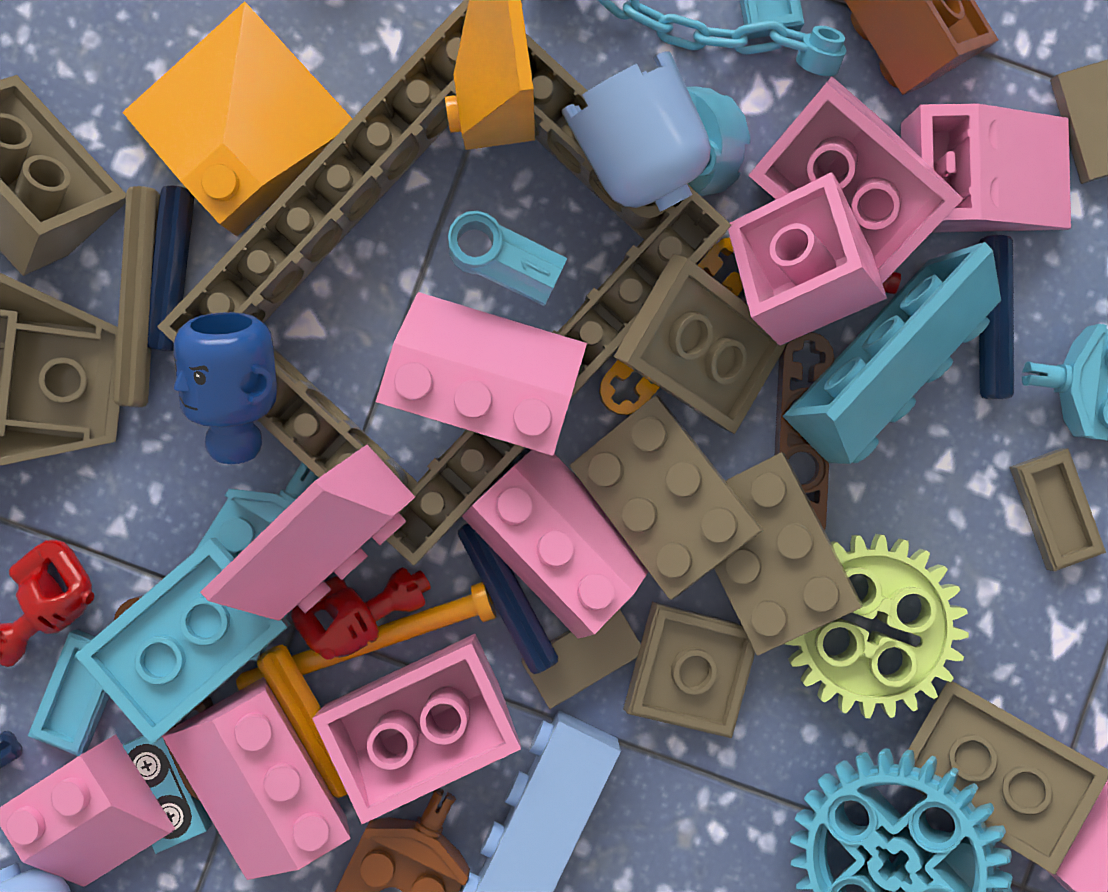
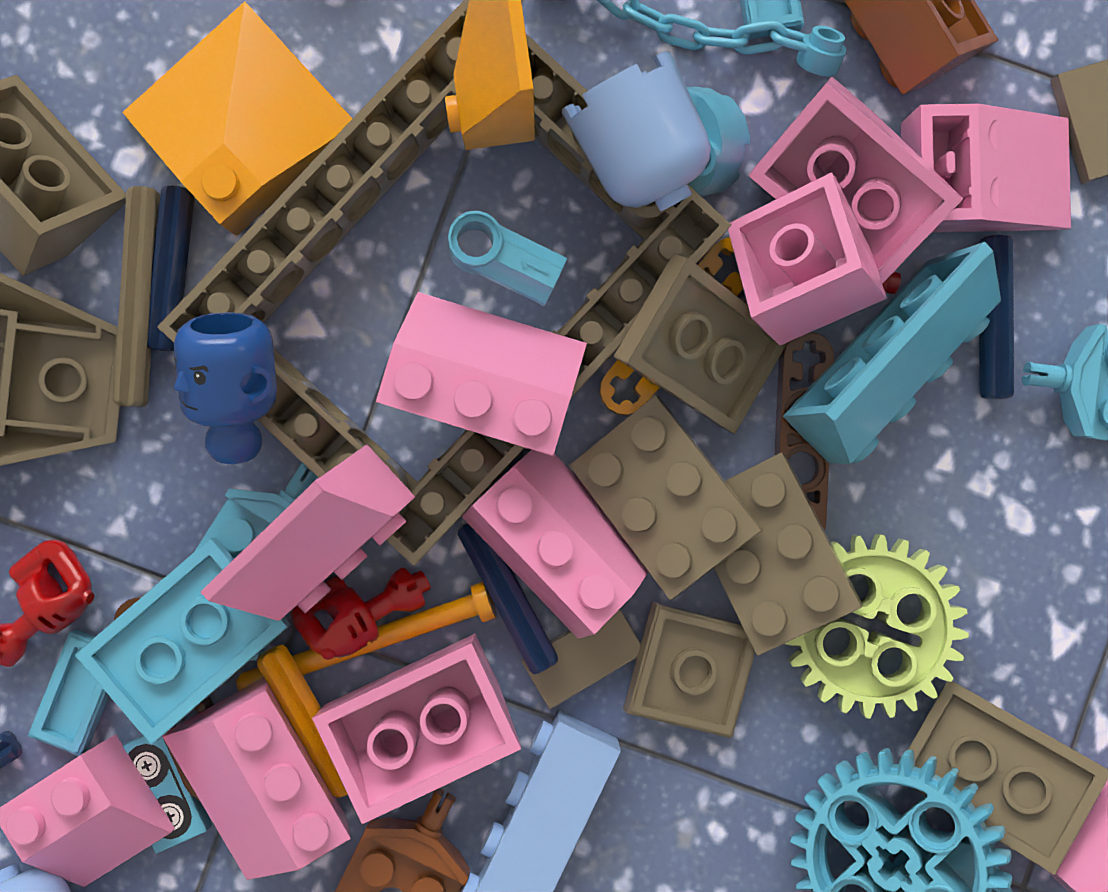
(1057, 509): dark tan tile -> none

